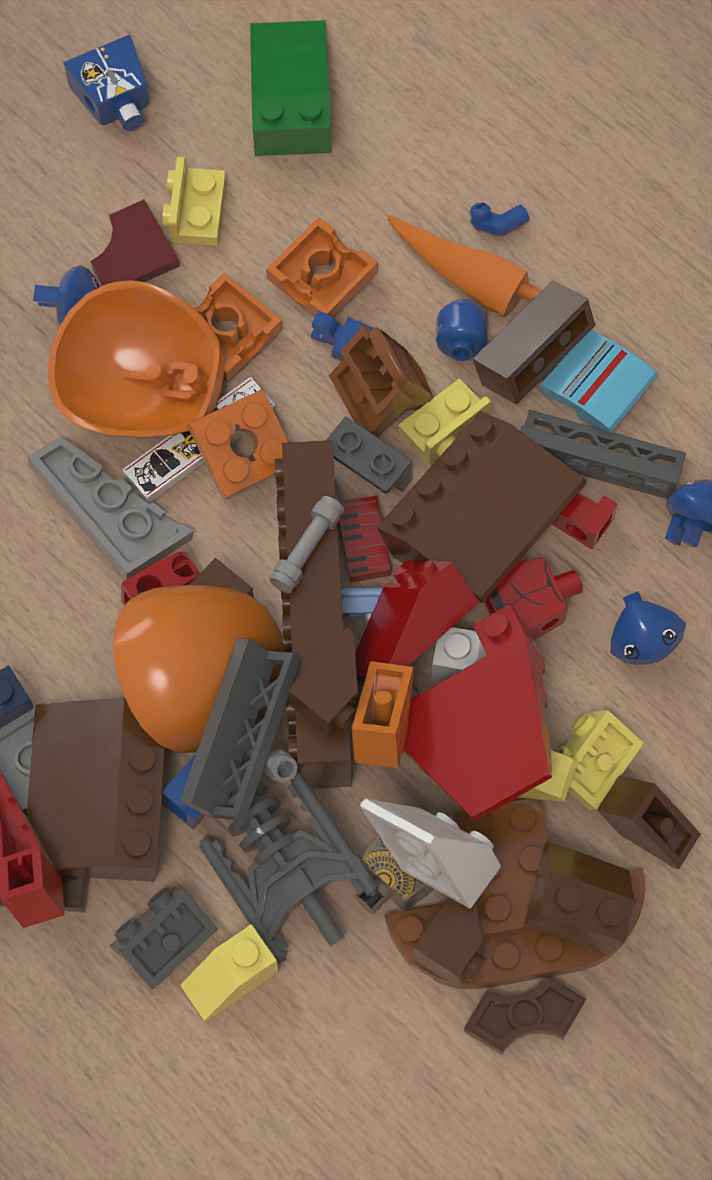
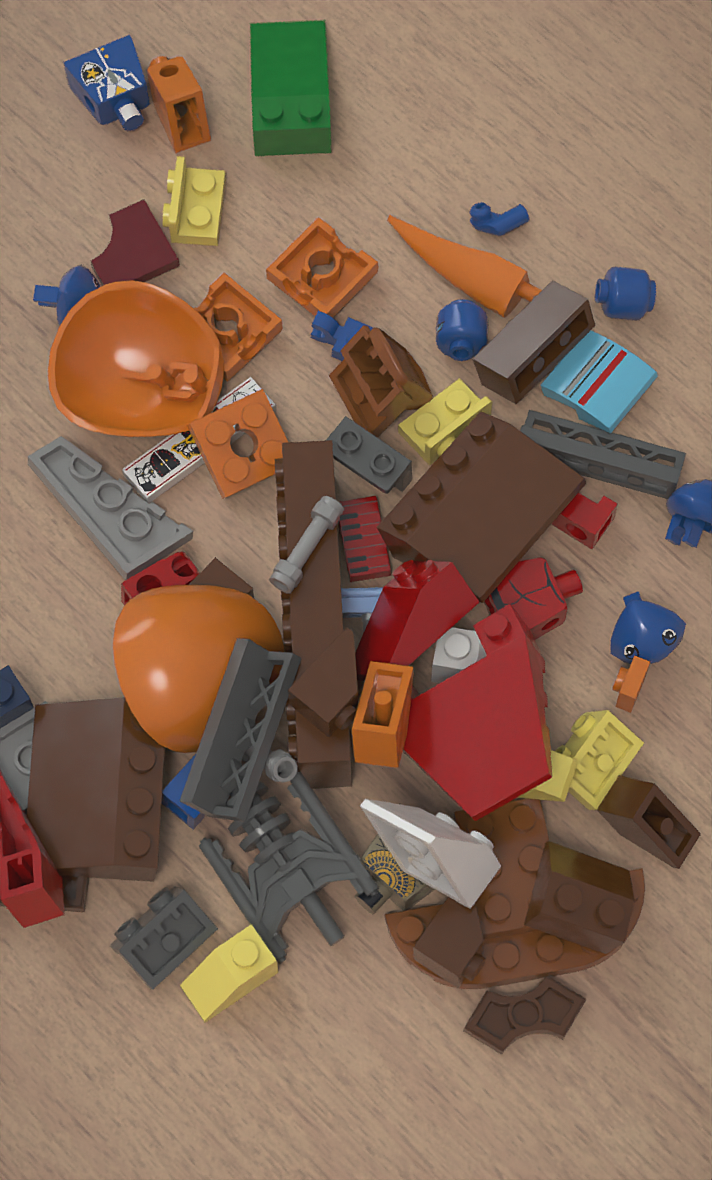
(172, 84): none -> orange torso
(626, 293): none -> blue head
(630, 682): none -> orange plate

